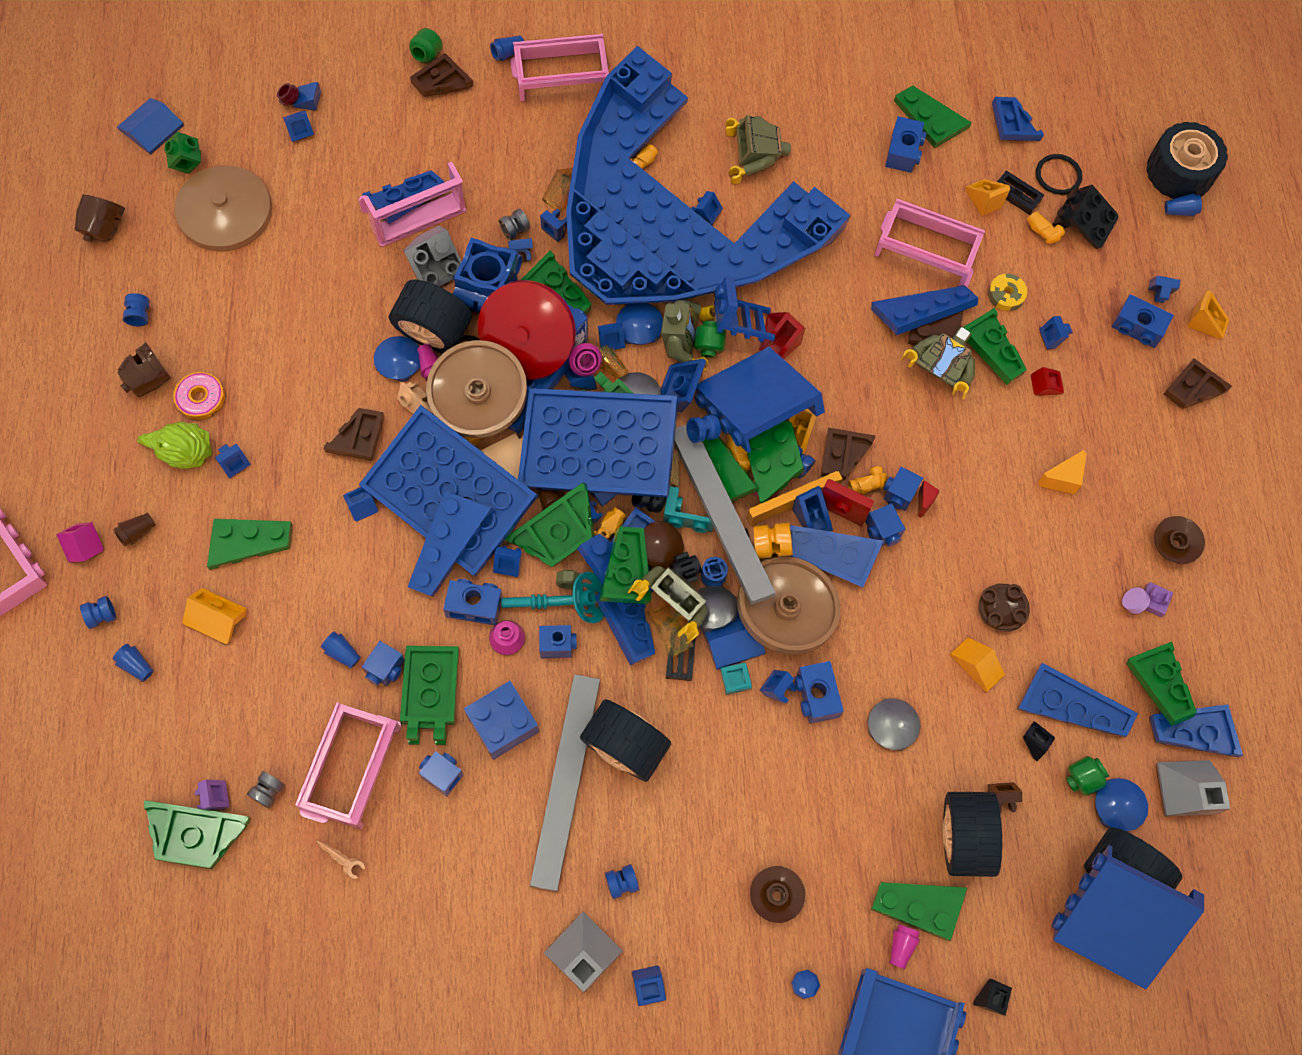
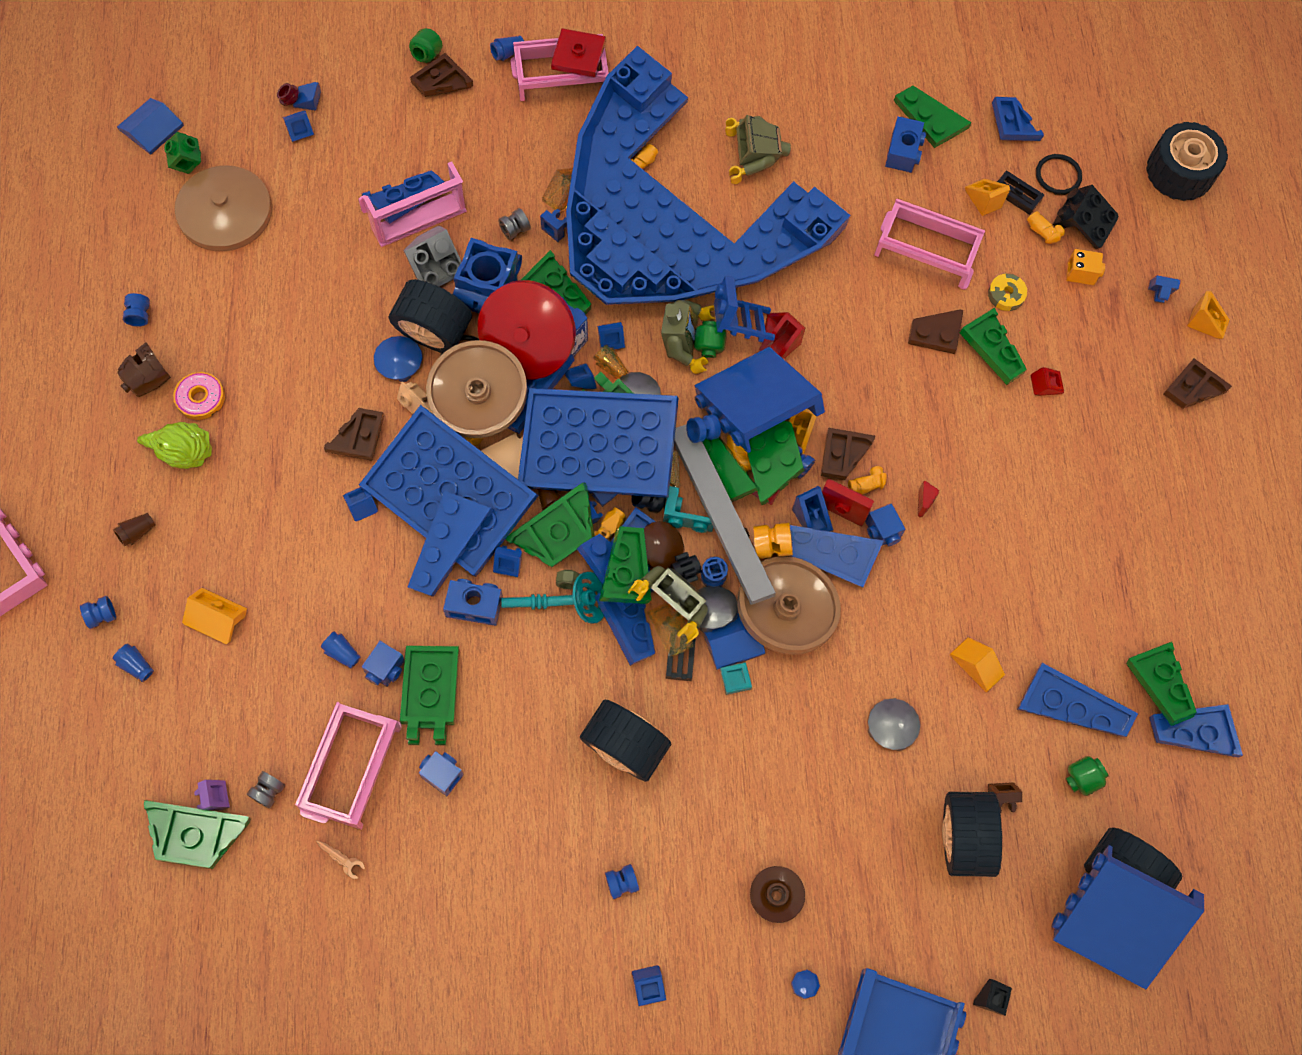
(80, 542): dark pink panel -> none
(96, 218): reddish brown helmet -> none
(232, 460): blue tile -> none
(244, 539): green wing -> none
(427, 359): dark pink cone -> none
(501, 720): blue brick -> none
(507, 637): dark pink cone -> none
(521, 246): blue tile -> none
(556, 641): blue brick -> none
(564, 785): light grey tile -> none
(578, 52): none -> red plate
(583, 952): light grey slope -> none
(590, 363): dark pink cone -> none
(640, 323): blue dish -> none
(682, 381): blue slope -> none
(708, 207): blue tile -> none
(777, 684): blue tile -> none
(786, 501): light orange tile -> none
(820, 677): blue brick -> none
(902, 488): blue brick -> none
(903, 945): dark pink cone -> none
(919, 309): blue wing -> none
(921, 906): green wing -> none
(946, 359): torso -> none
(1004, 607): reddish brown dish -> none
(1038, 740): black slope -> none
(1055, 332): blue tile -> none
(1066, 476): light orange slope -> none
(1085, 267): none -> light orange brick
(1121, 805): blue dish -> none
(1136, 600): lavender tile -> none
(1154, 321): blue brick -> none
(1159, 599): medium lavender tile -> none
(1184, 206): blue cone -> none
(1186, 533): reddish brown dish -> none
(1192, 788): light grey slope -> none

